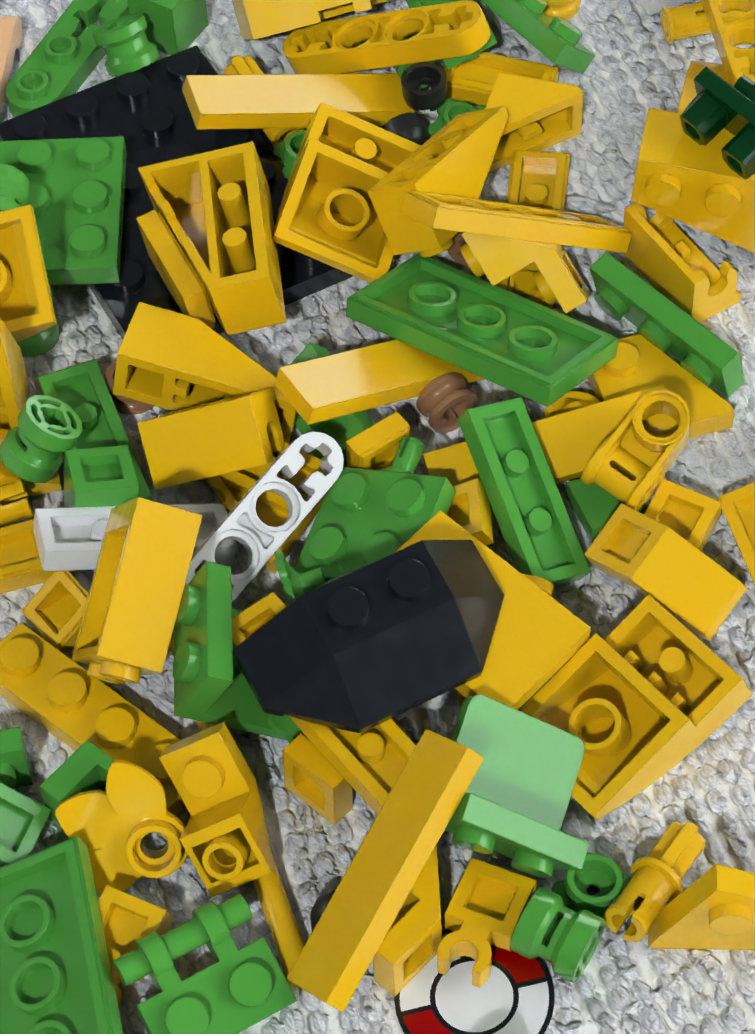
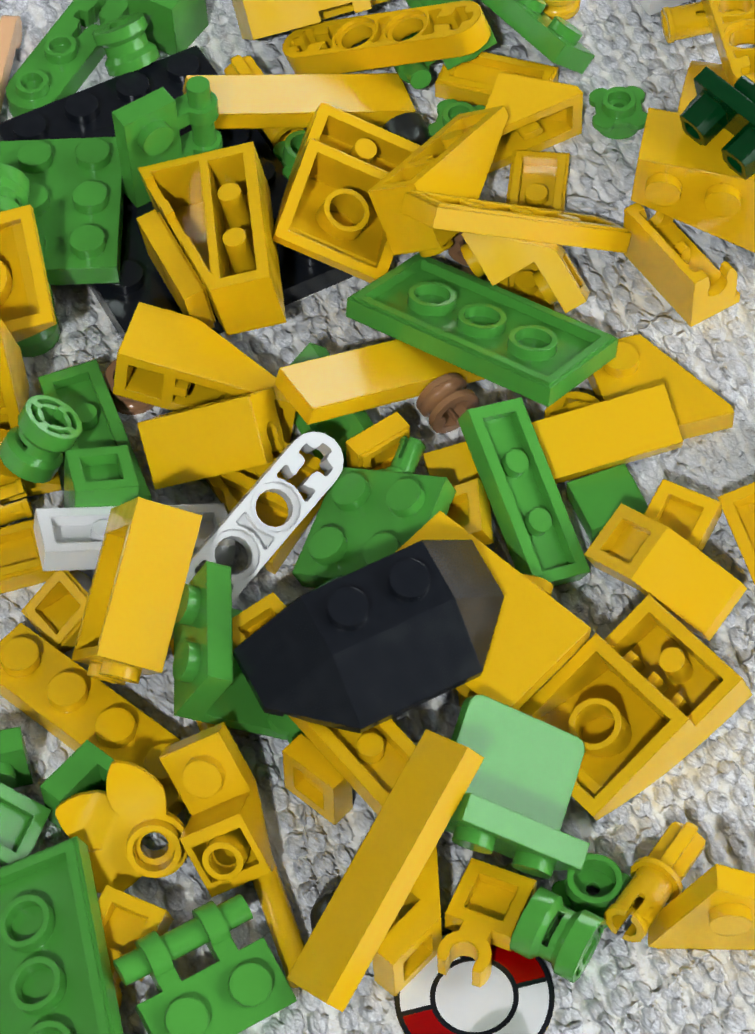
(150, 131): none -> bright green plate
(295, 583): bright green plant -> none
(424, 74): pearl dark grey hinge -> none
(618, 111): none -> bright green plate
(632, 460): yellow piece -> none
(666, 325): bright green plate -> none

